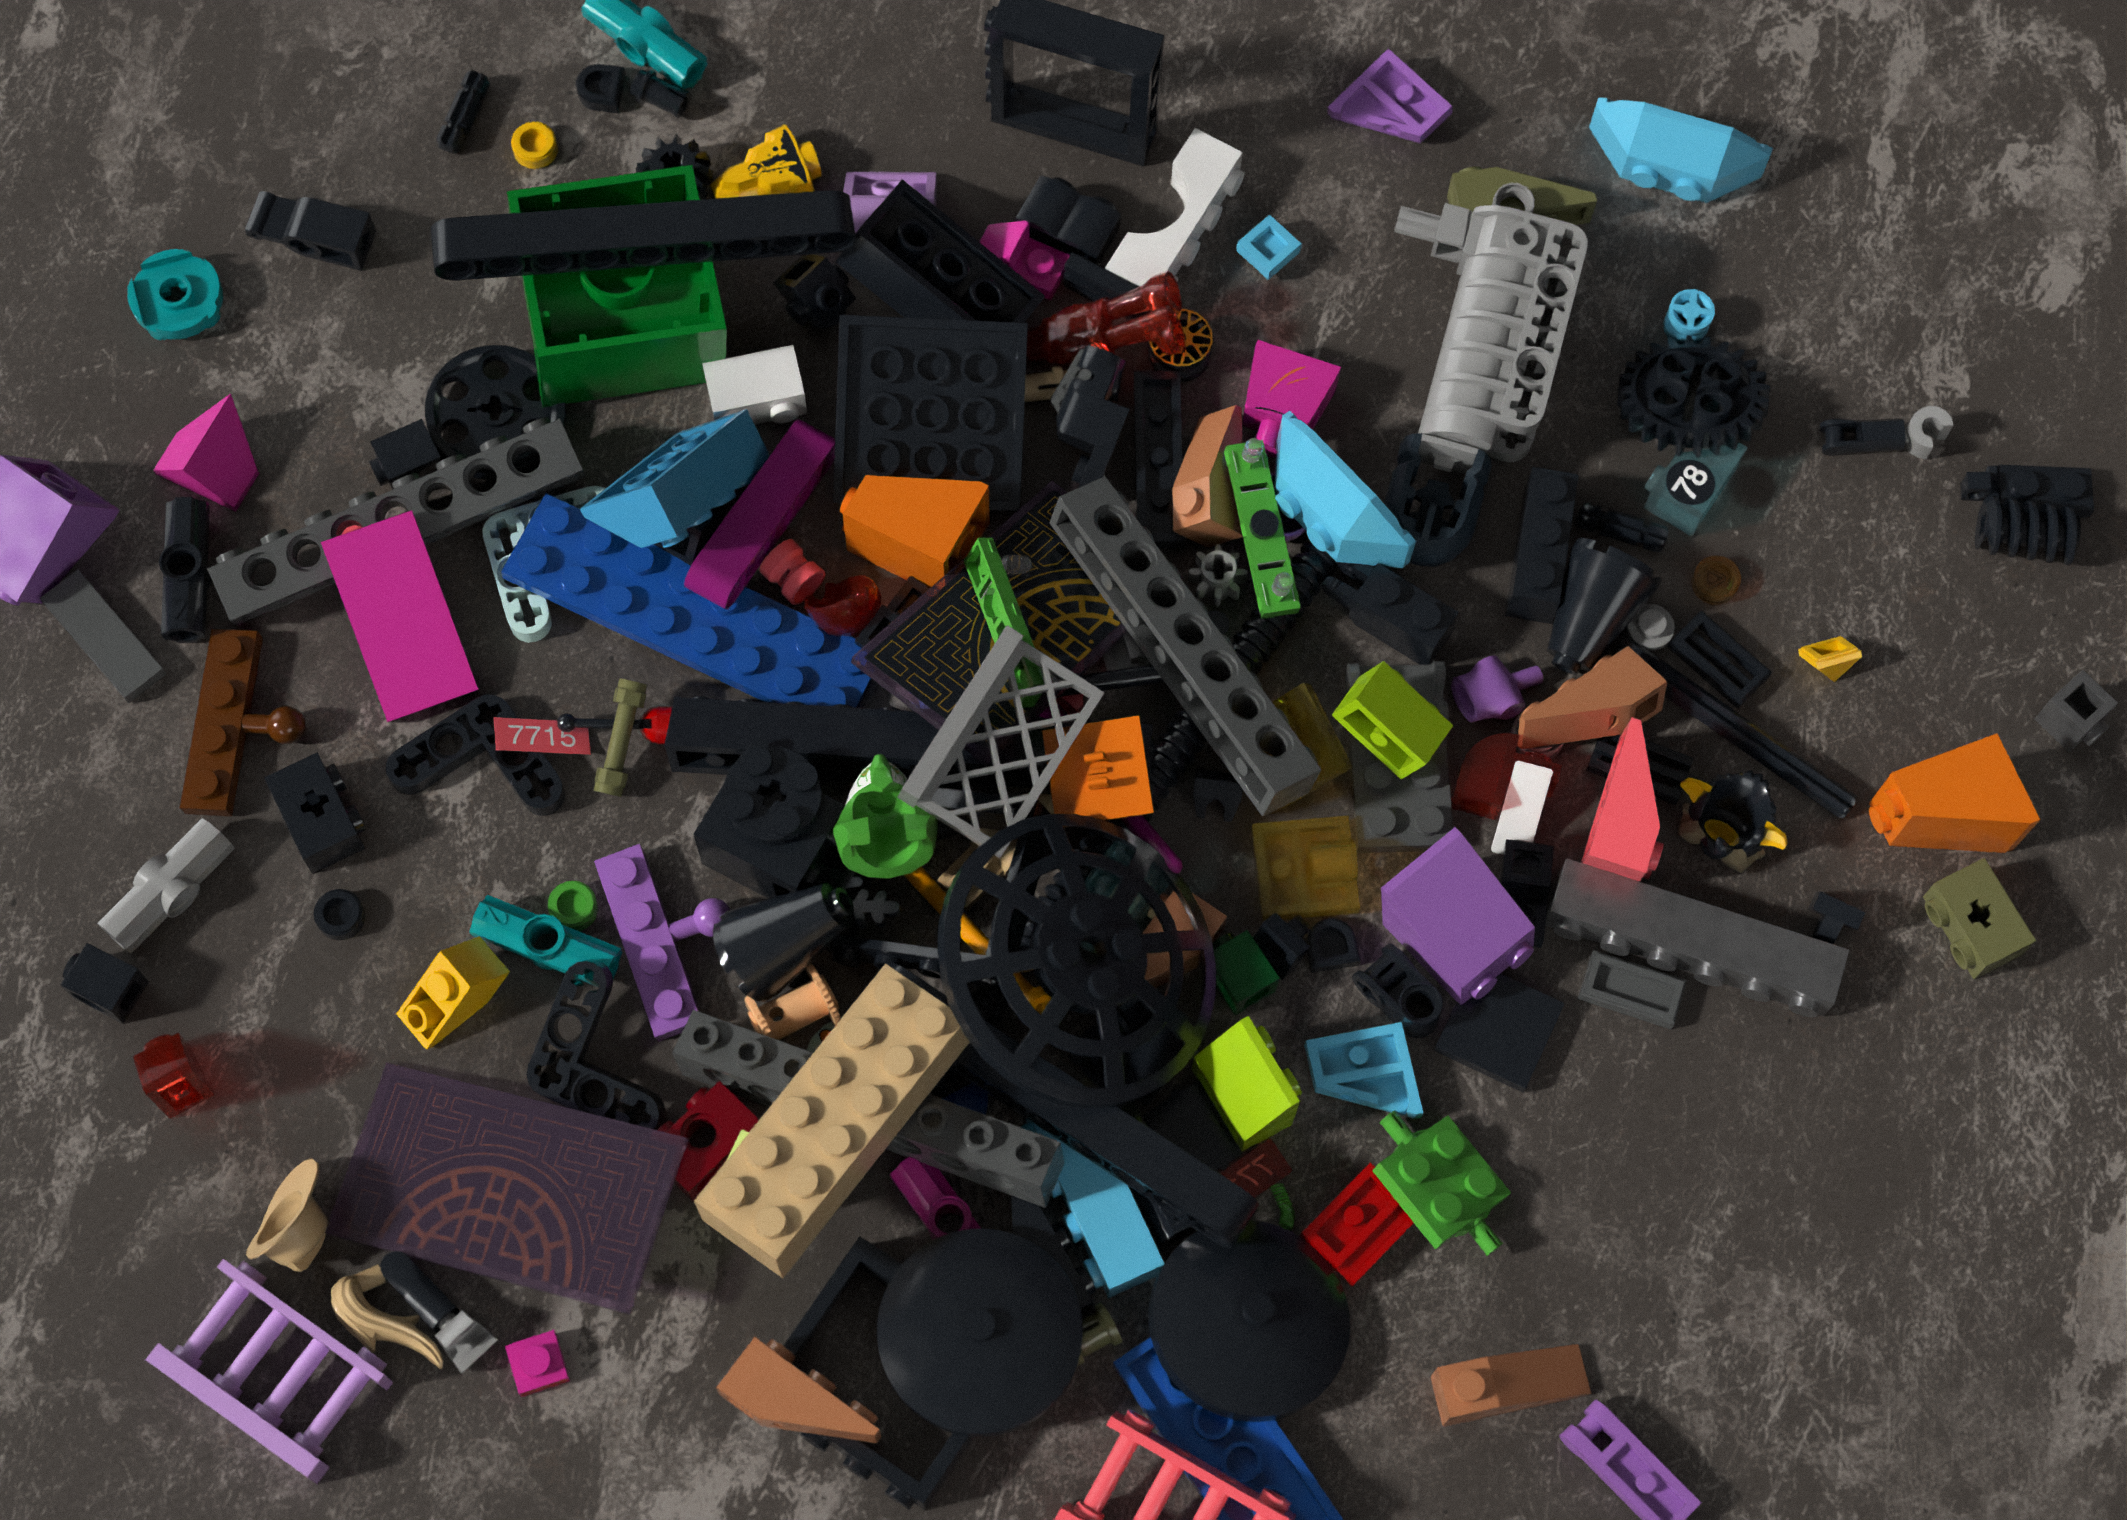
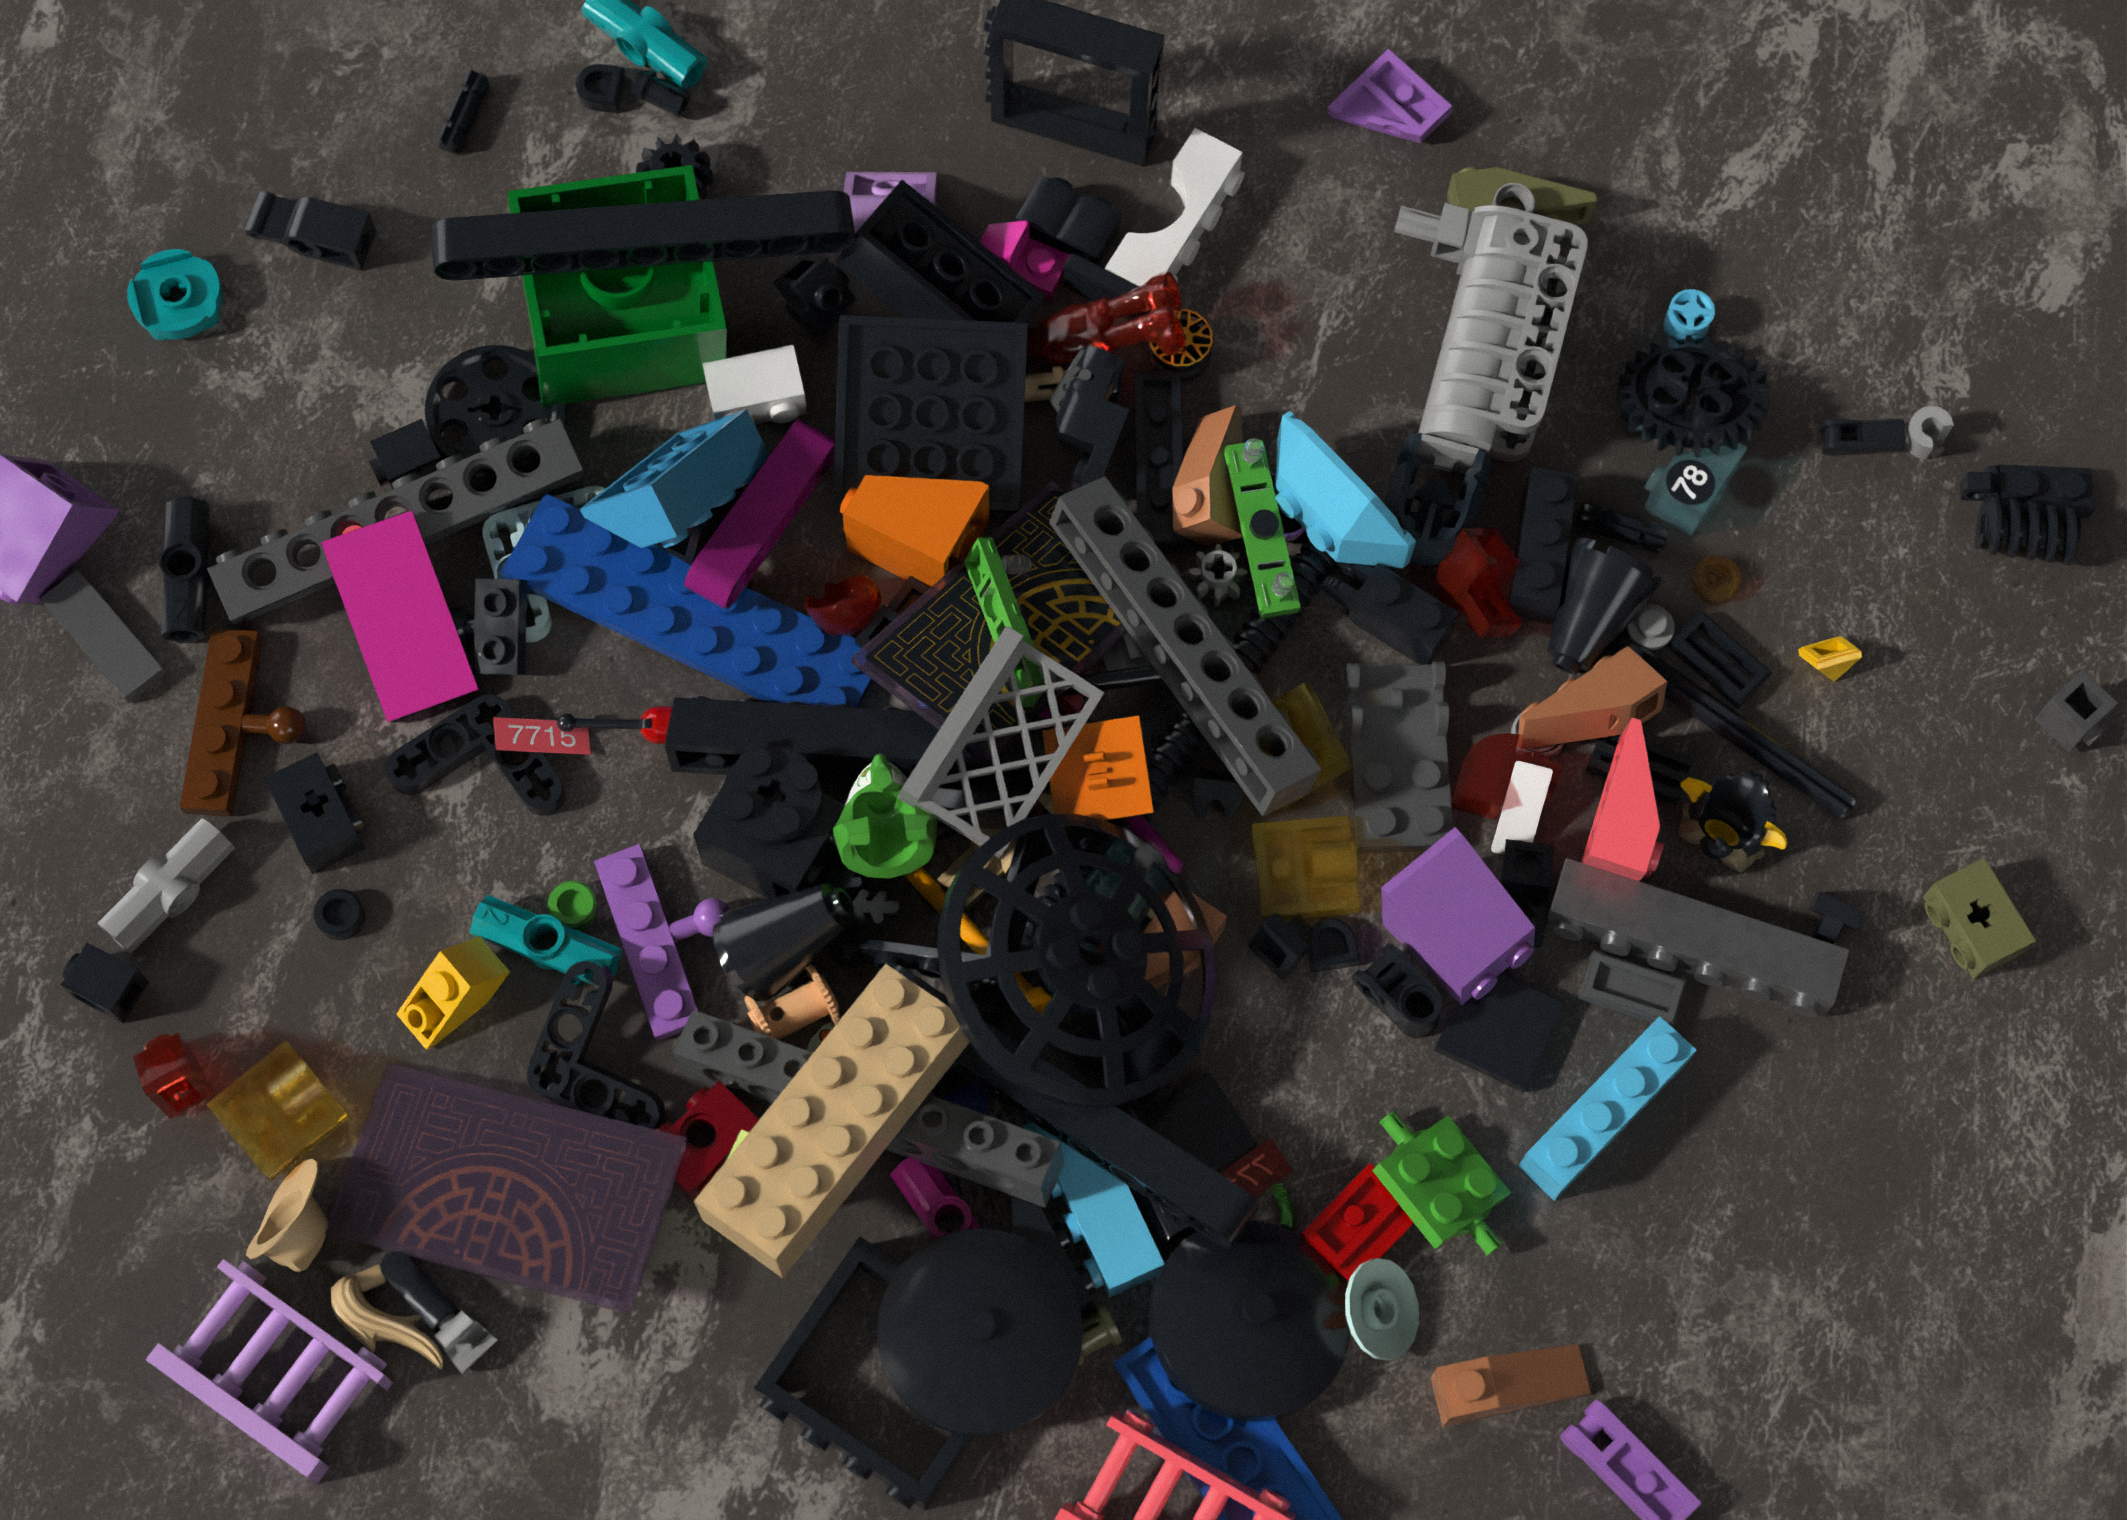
(212, 457): dark pink slope -> none
(278, 1111): none -> clear yellow plate
(497, 626): none -> black plate
(534, 145): yellow tile -> none
(537, 1363): dark pink plate -> none
(629, 697): olive bar -> none
(771, 168): yellow rock -> none
(785, 1398): nougat slope -> none
(792, 571): coral wheel -> none
(1242, 971): dark green brick -> none
(1247, 1083): lime slope -> none
(1268, 247): medium azure plate -> none
(1285, 383): dark pink torso -> none
(1366, 1069): medium azure wing -> none
(1382, 1309): none -> light aqua dish
(1392, 720): lime brick -> none
(1471, 581): none -> clear red brick
(1492, 691): medium lavender piece -> none
(1606, 1108): none -> medium azure brick
(1676, 150): medium azure wedge -> none
(1956, 802): orange slope -> none

